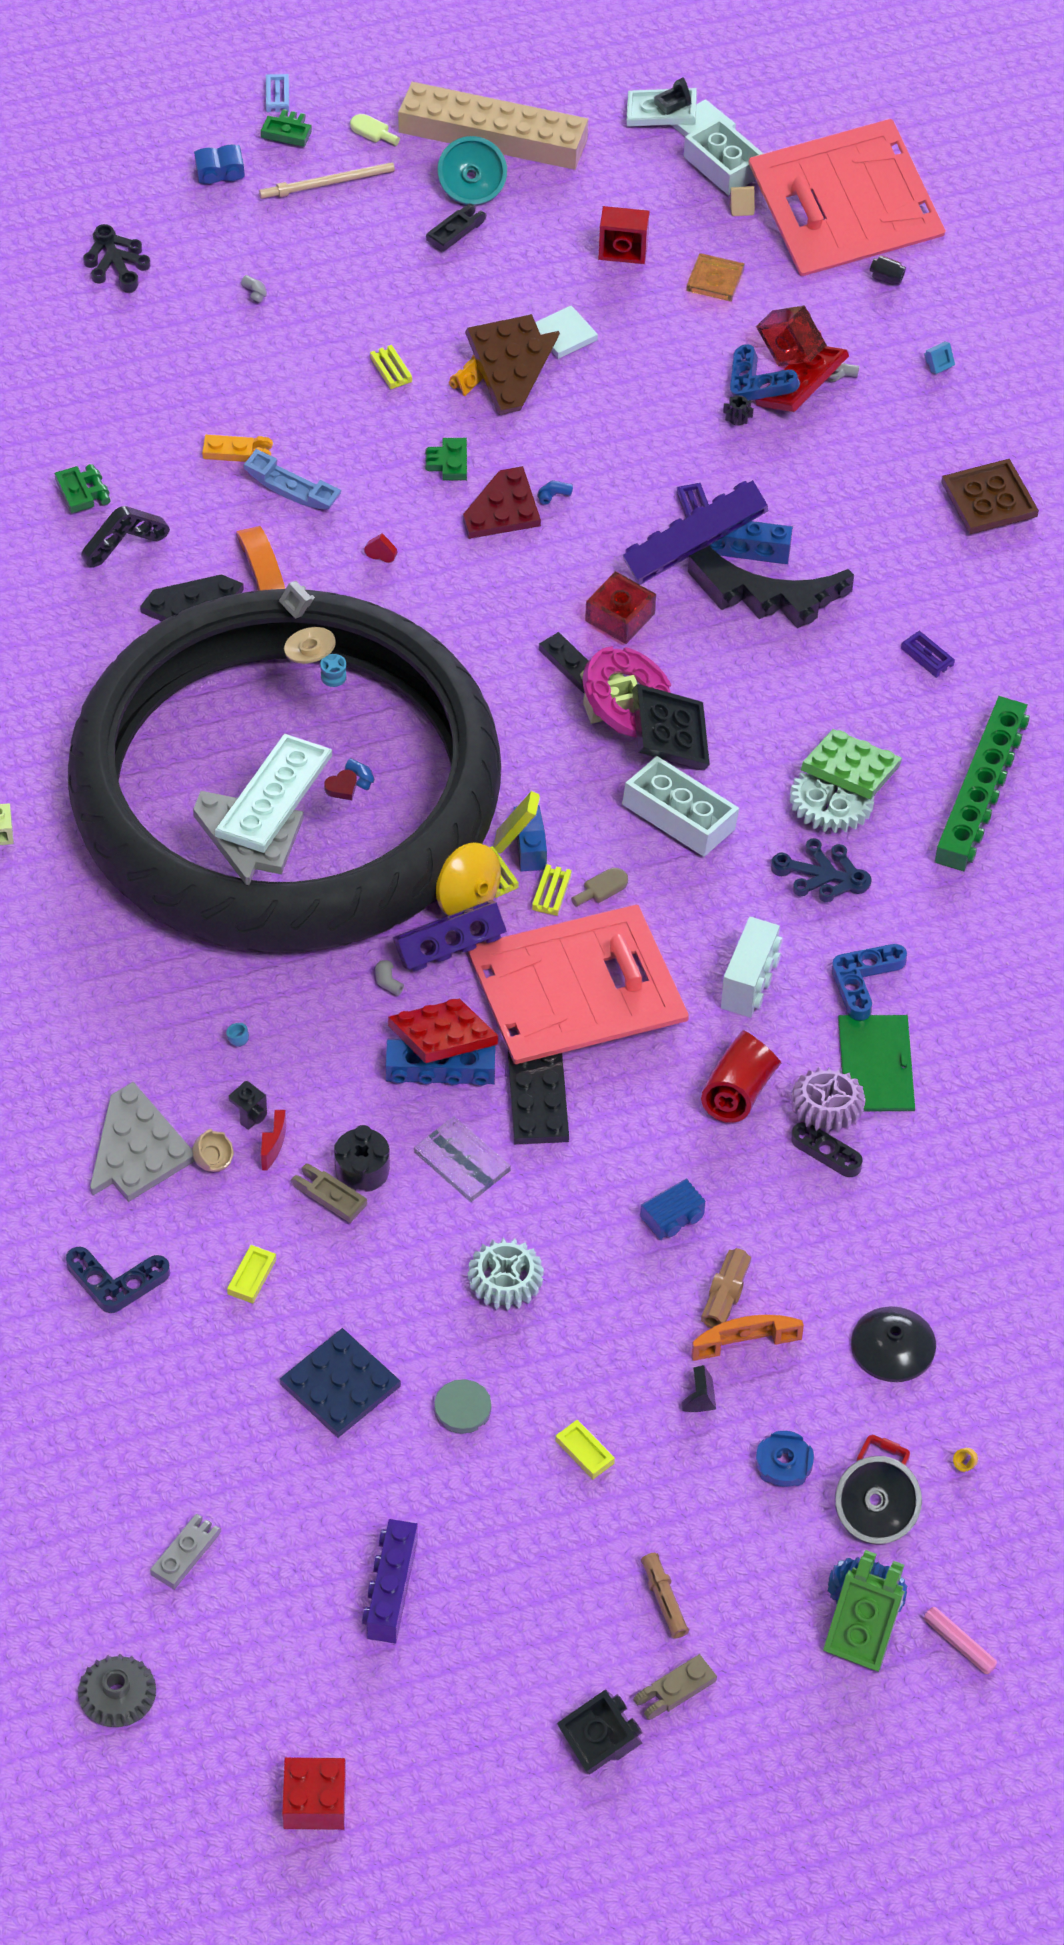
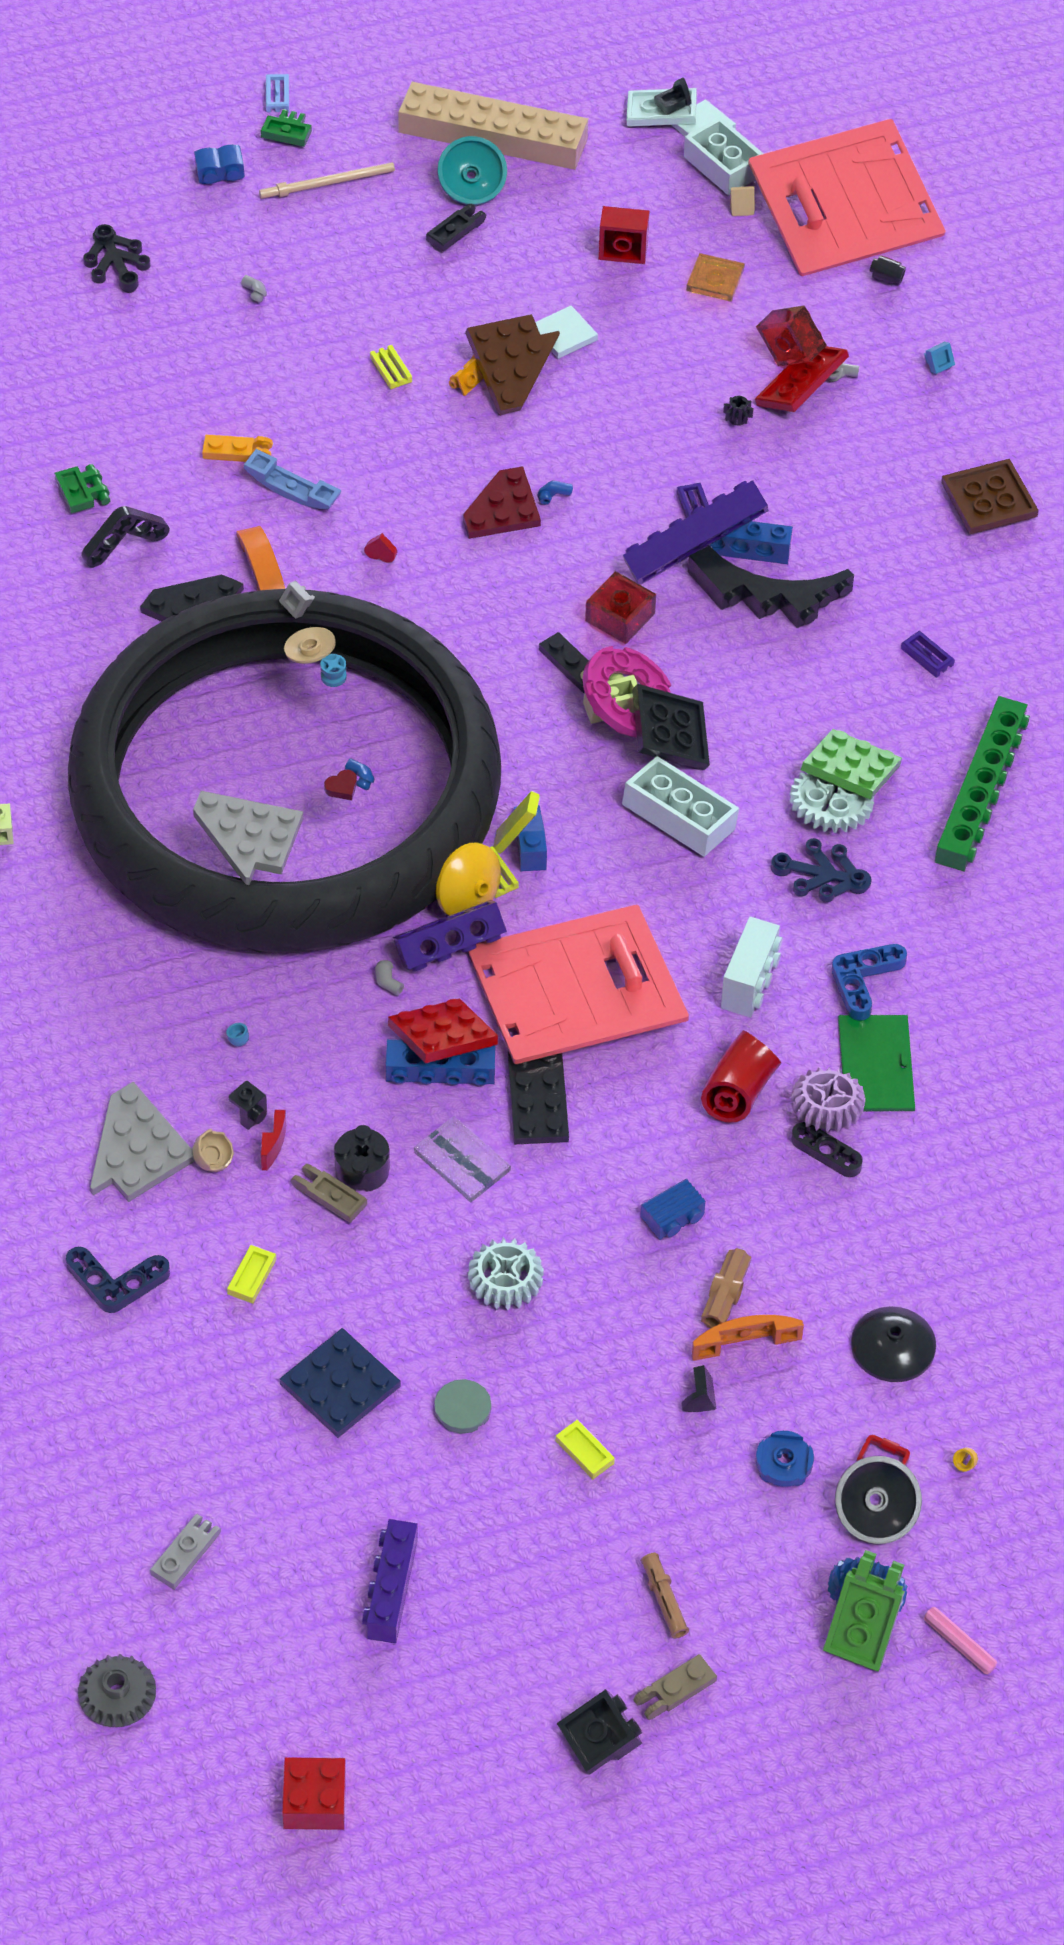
(273, 793): light aqua tile -> none
(372, 129): yellowish green piece -> none
(449, 458): green hinge -> none
(556, 873): neon yellow tile -> none
(602, 886): dark tan piece -> none
(786, 380): blue beam -> none

